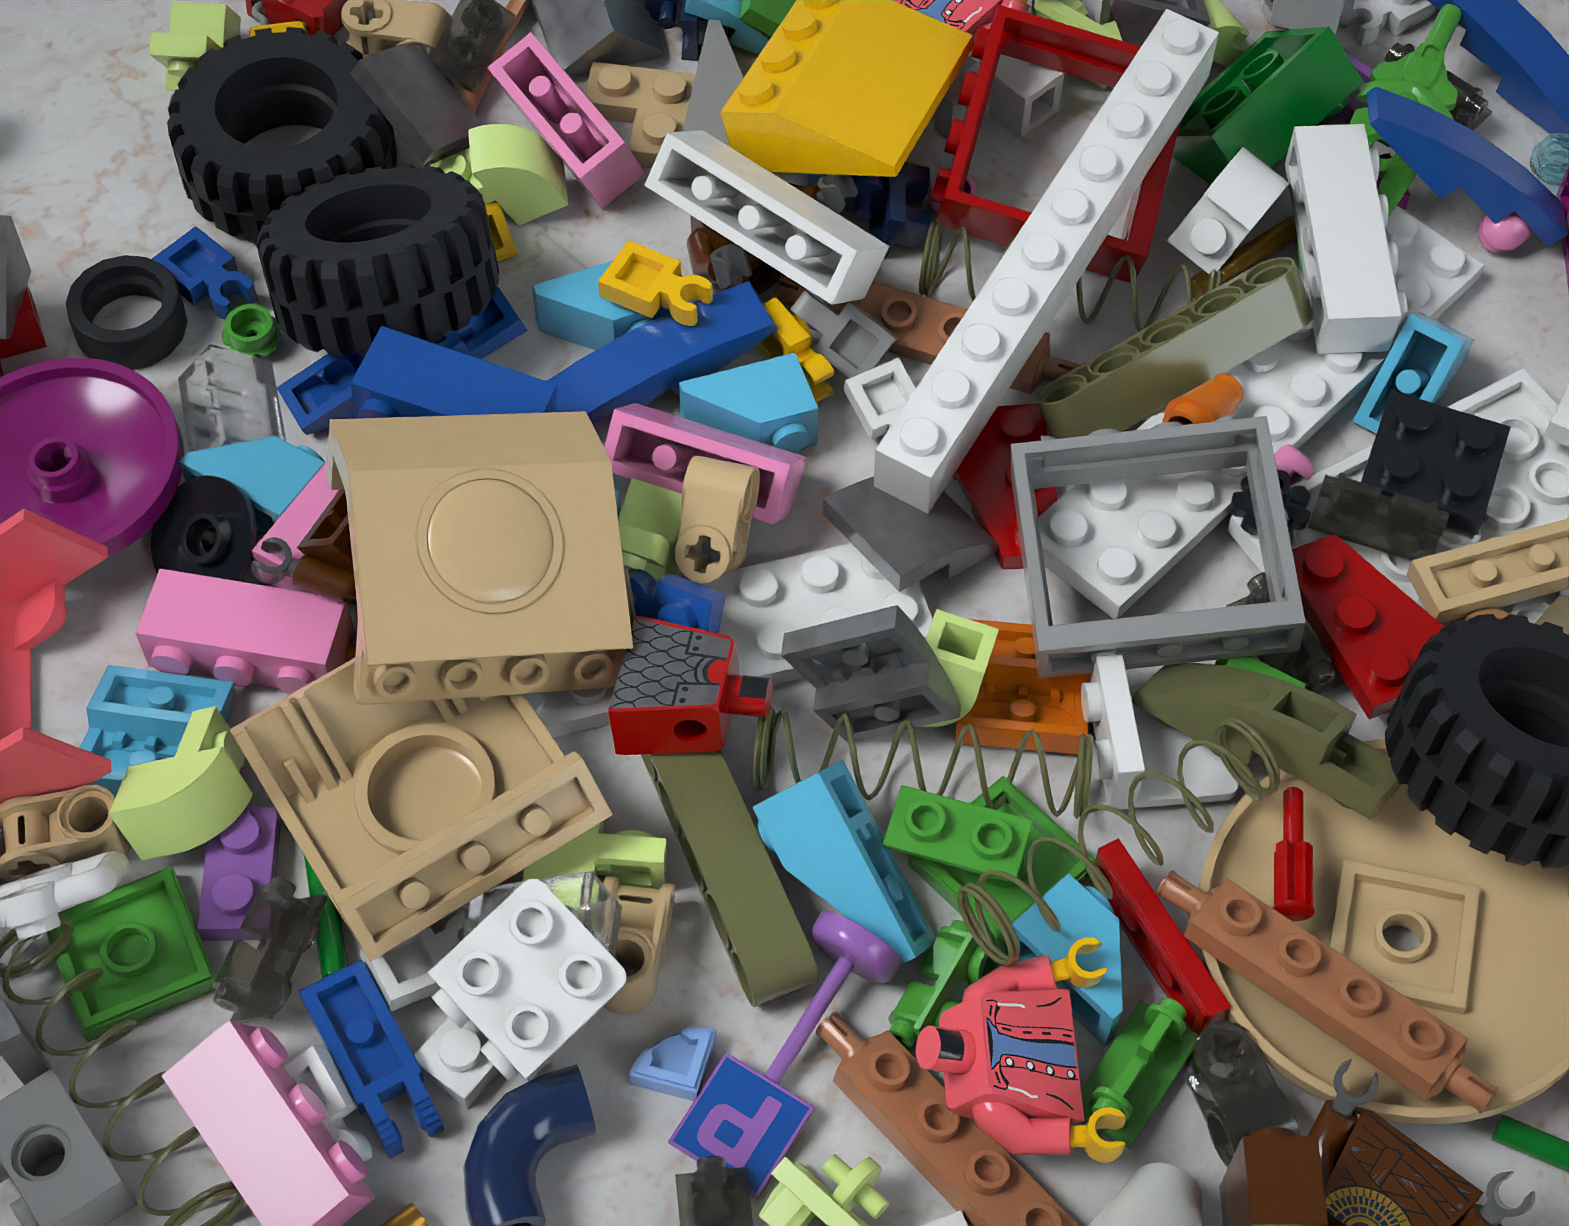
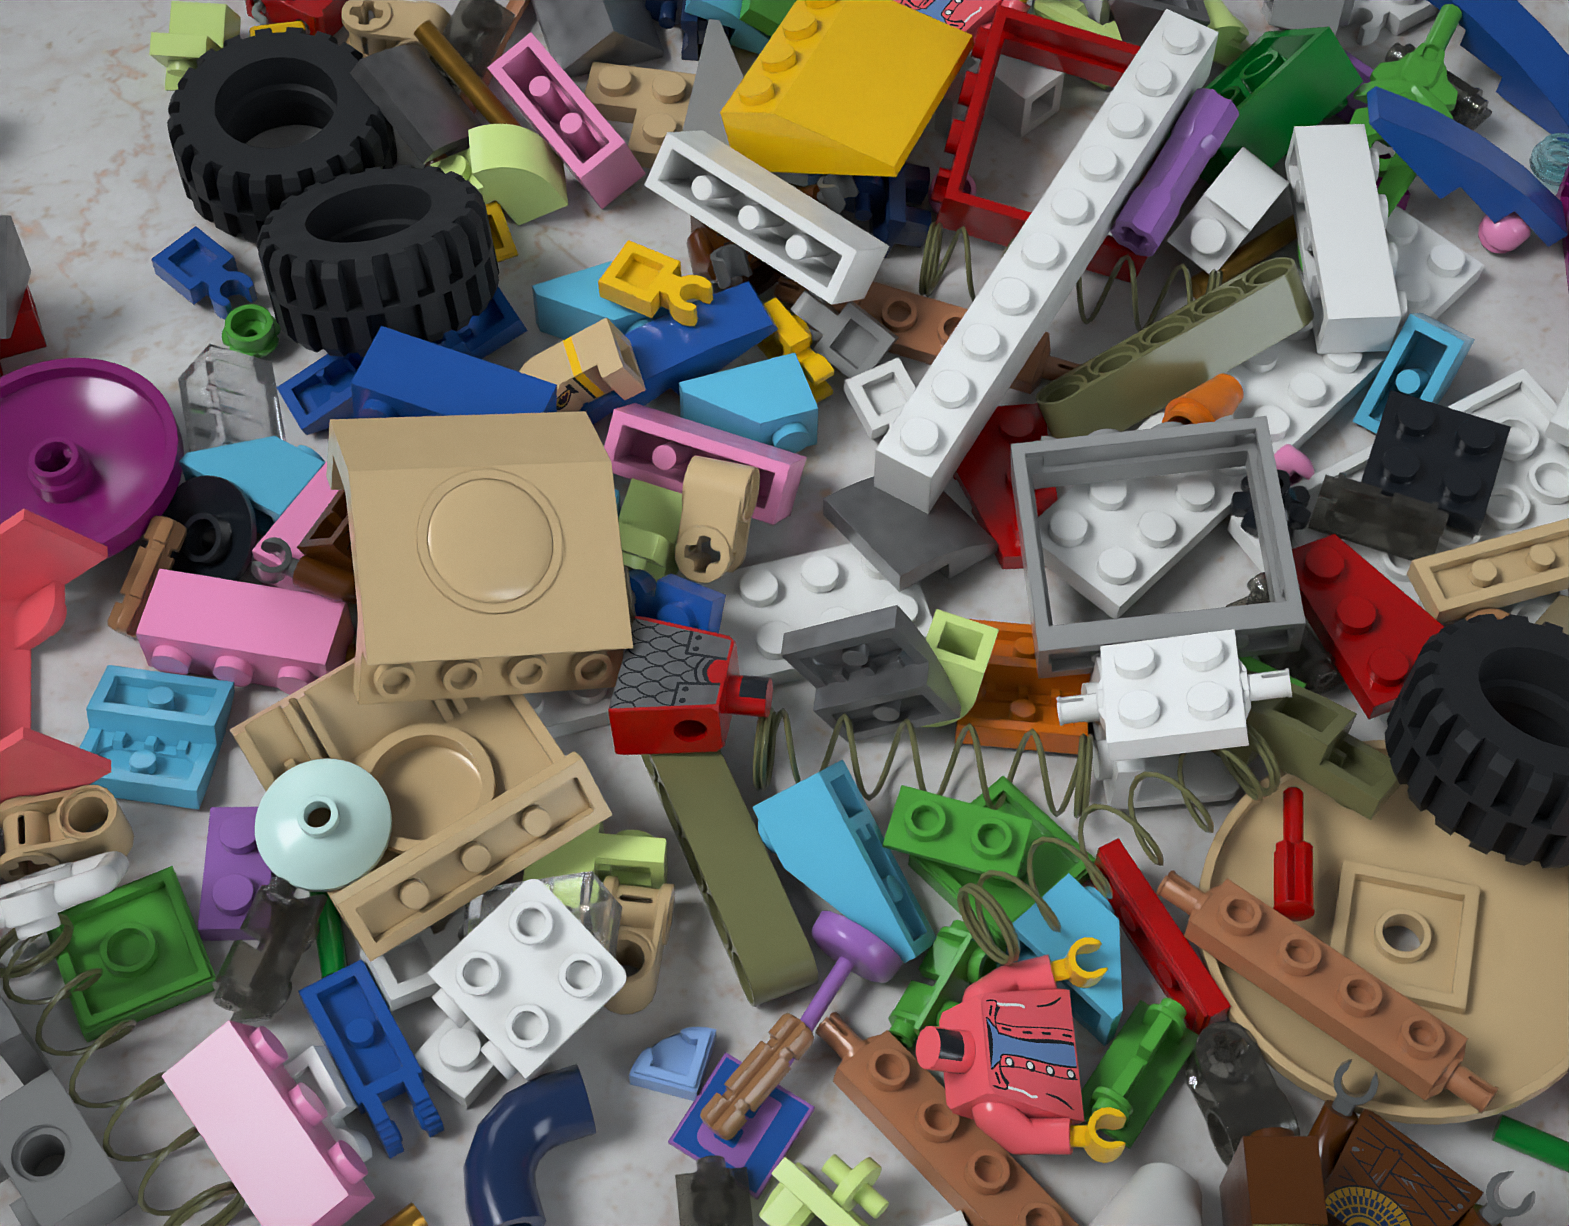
(118, 279): black tyre -> none
(163, 537): none -> medium nougat axle
(186, 797): yellowish green brick -> none
(342, 848): none -> light aqua dish
(463, 75): none -> pearl gold bar
(588, 366): none -> tan leg
(757, 1076): none -> medium nougat axle
(1162, 192): none -> medium lavender axle
(1173, 696): none -> white plate

